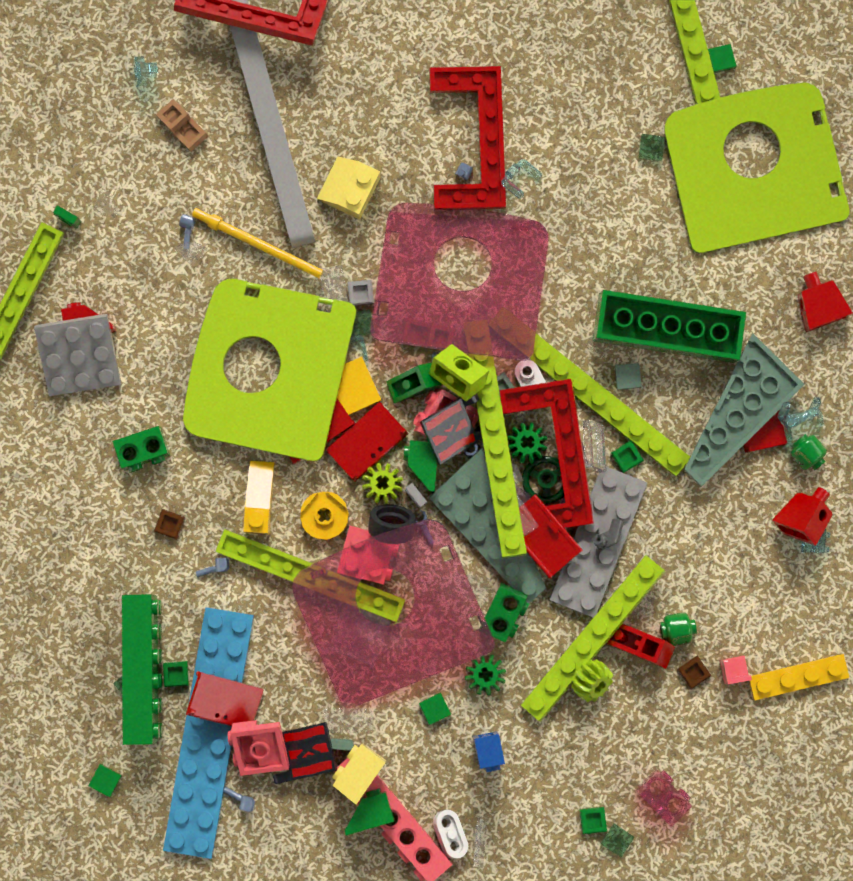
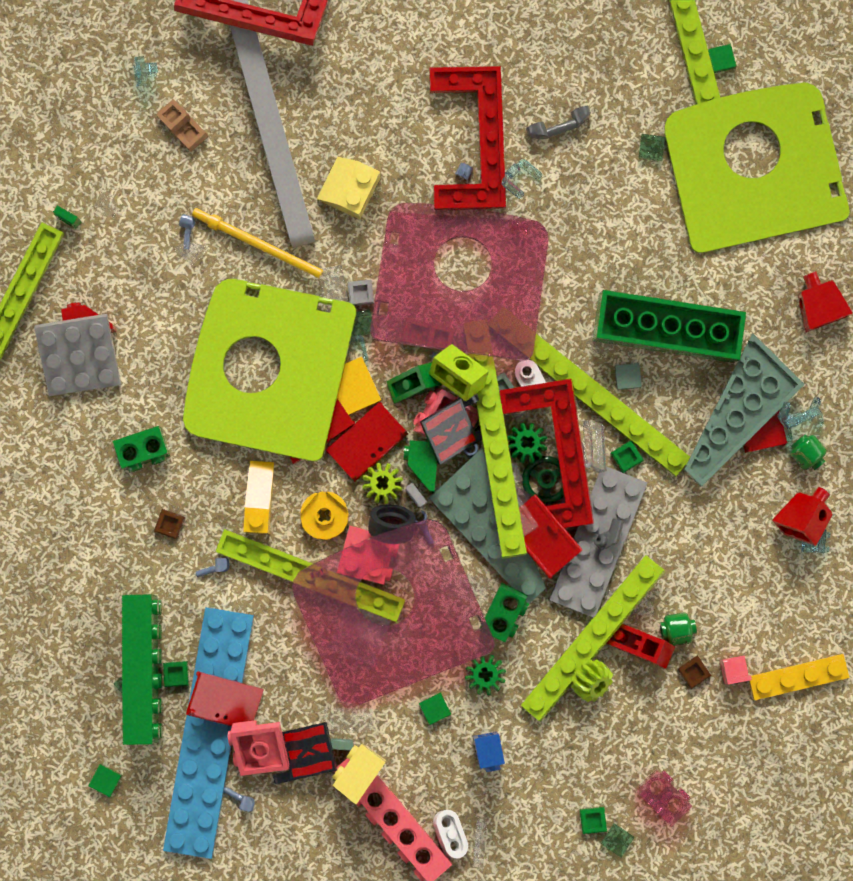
(371, 812): green slope -> none
(539, 131): none -> dark grey bar

